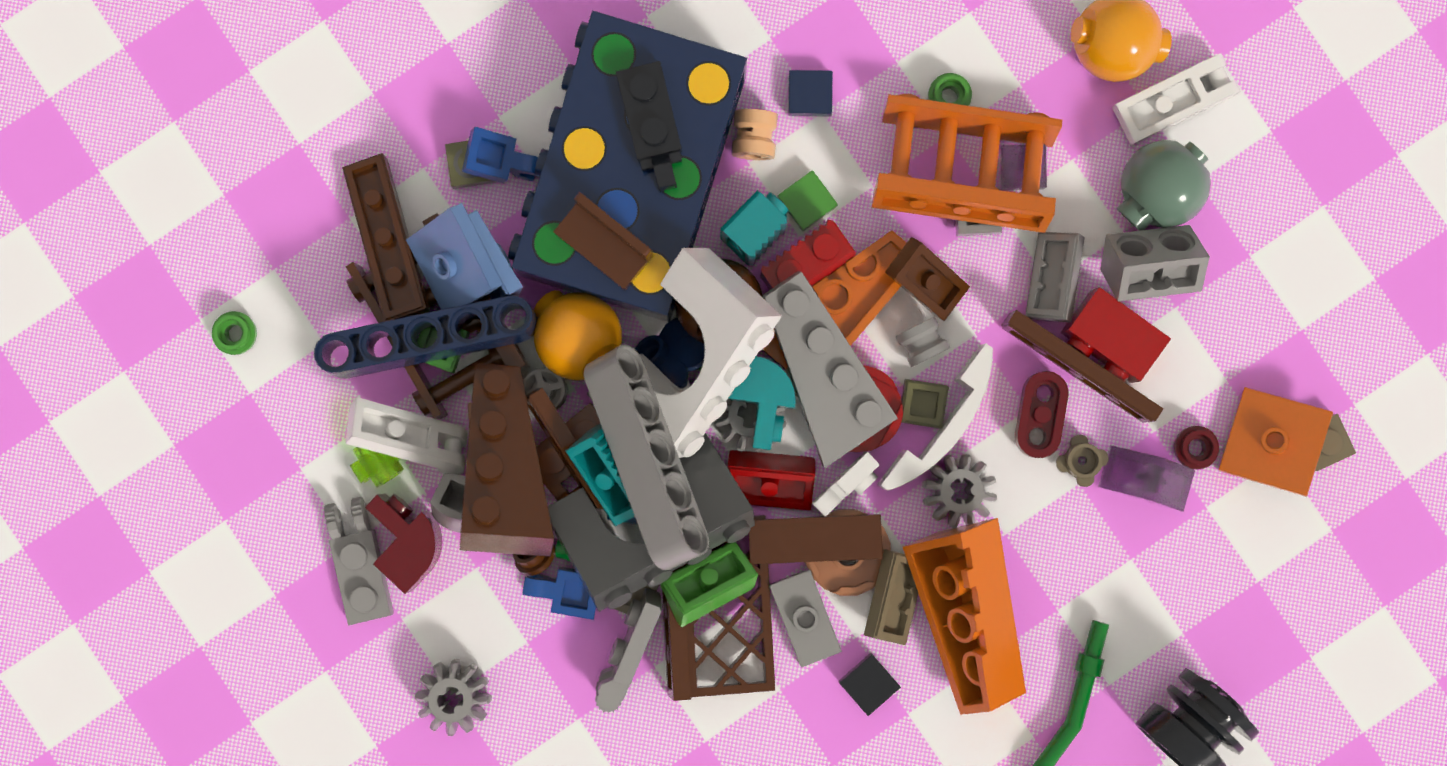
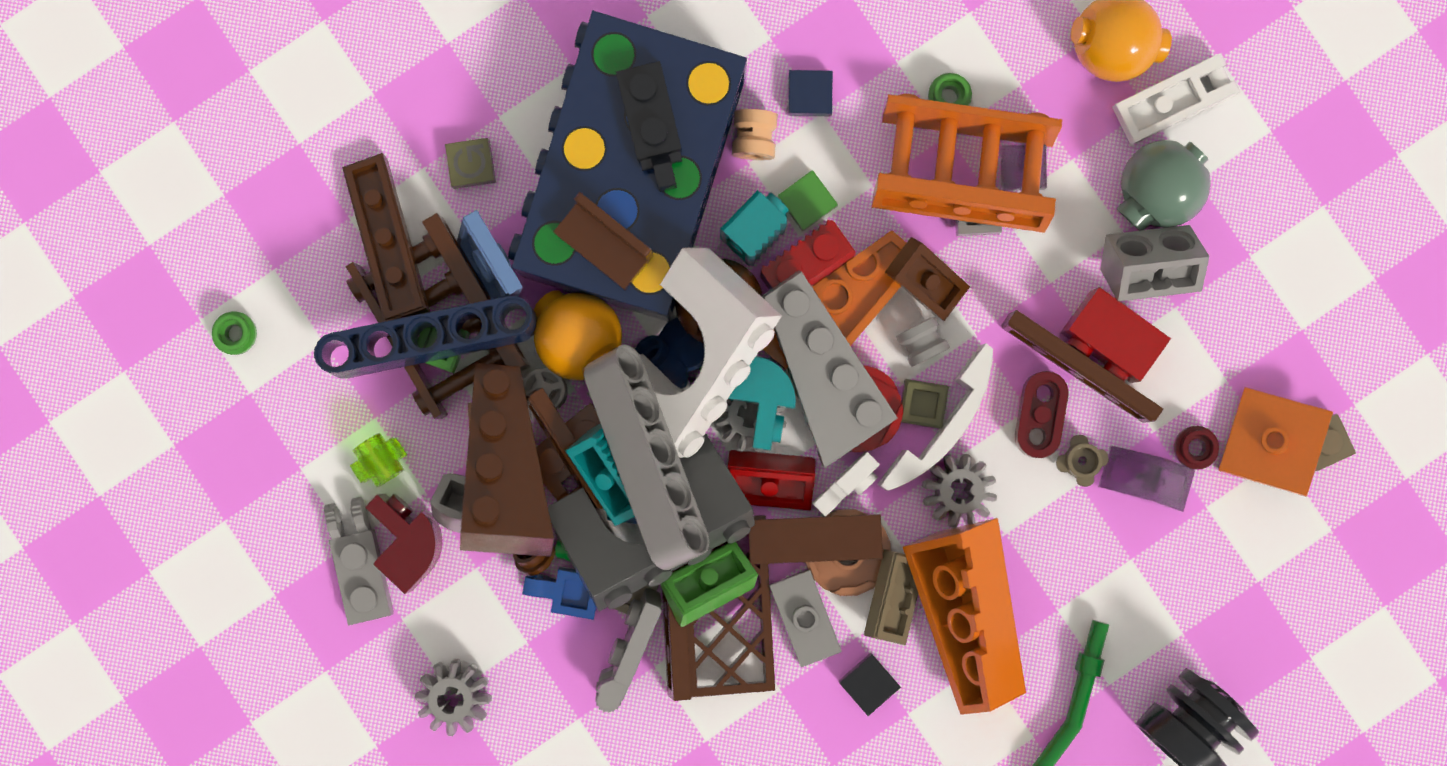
(406, 435): white plate -> none
(454, 259): medium blue plate -> none
(493, 157): blue plate -> none
(1055, 276): light grey plate -> none

